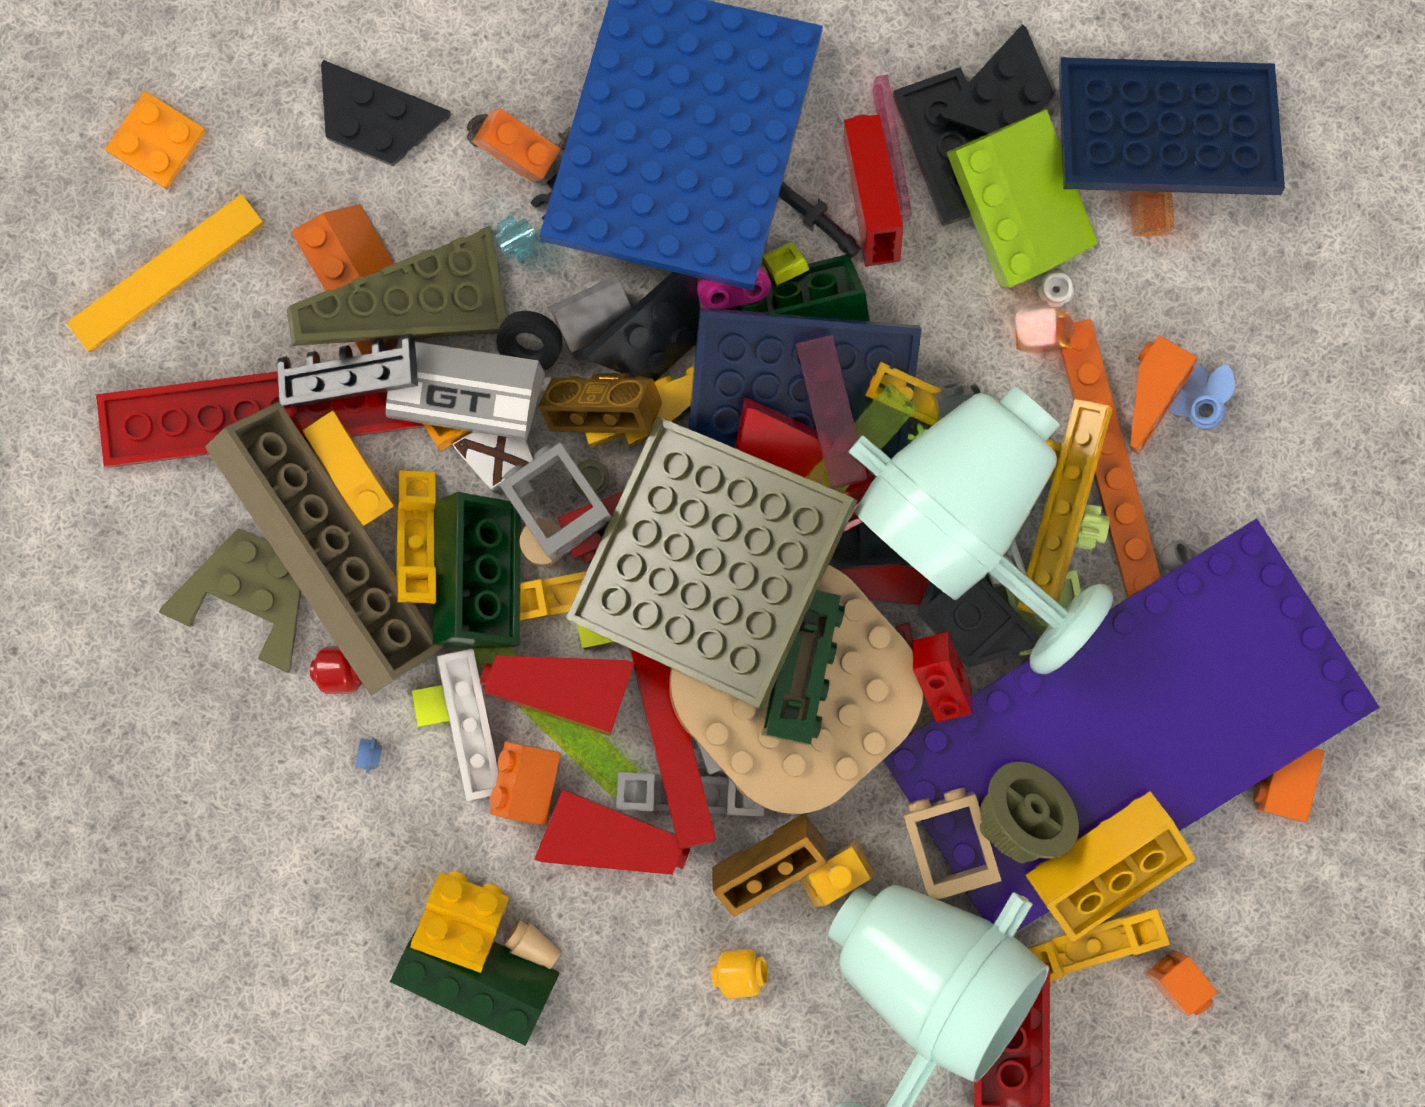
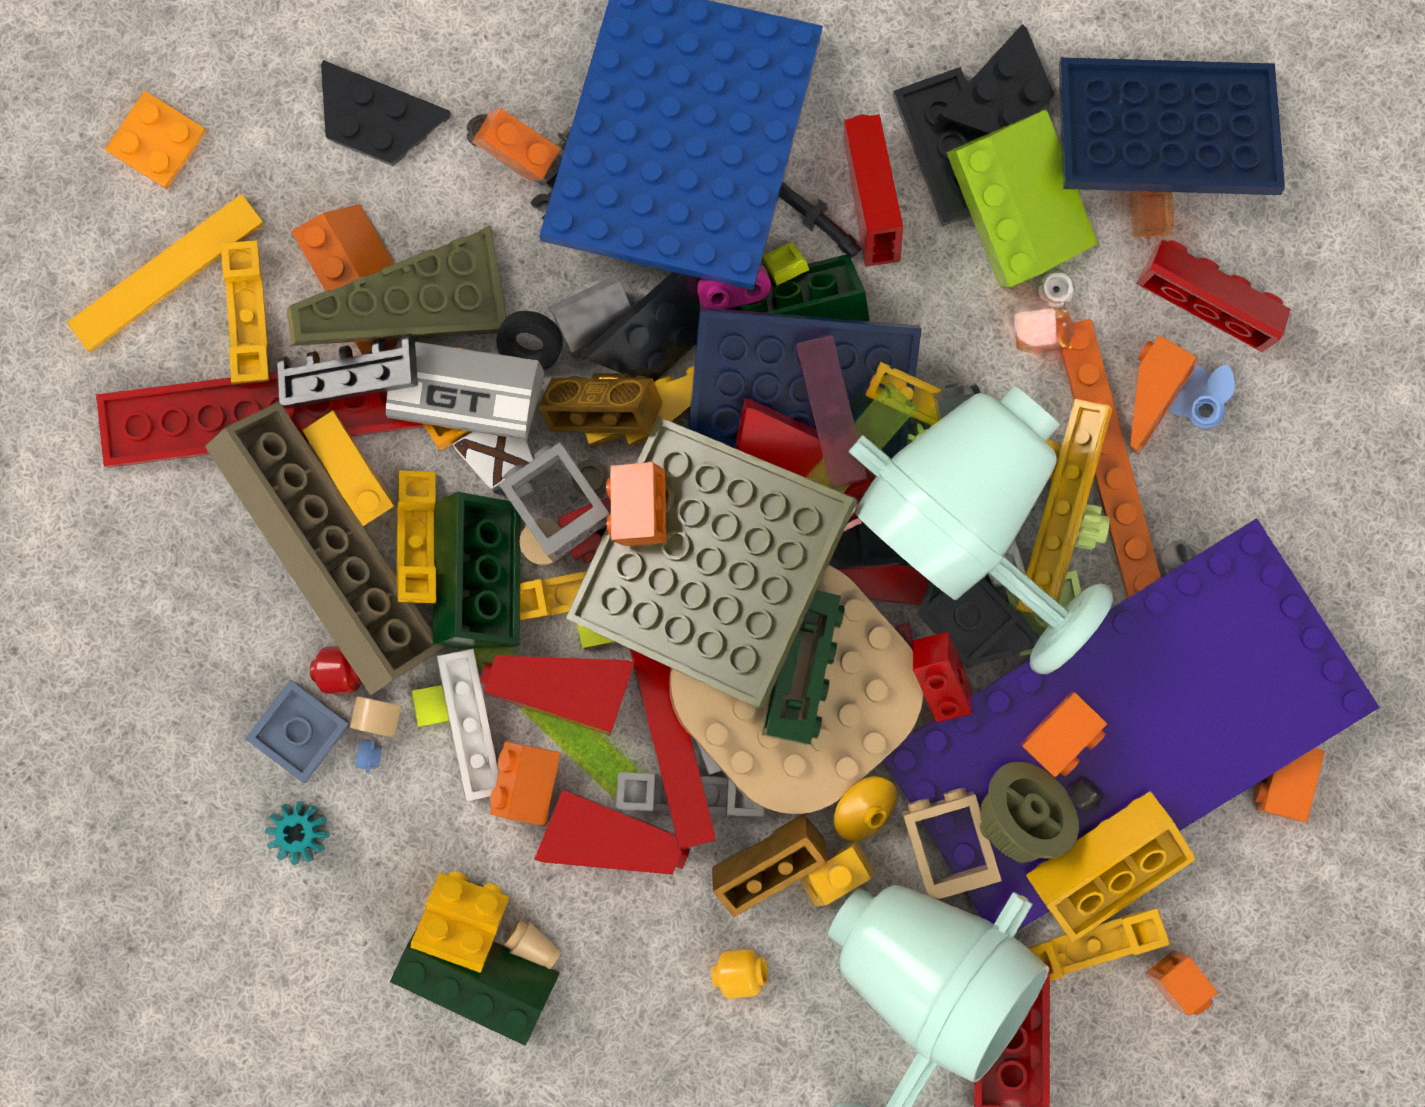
(245, 312): none -> yellow slope
(252, 578): olive wing -> none
(297, 731): none -> sand blue plate
(300, 846): none -> teal gear
(375, 716): none -> tan piece
(515, 238): clear light blue gear -> none
(637, 504): none -> brick
(865, 808): none -> yellow dish
(884, 106): clear pink tile -> none
(1065, 735): none -> orange brick
(1086, 794): none -> clear smoke plate
(1214, 296): none -> red slope

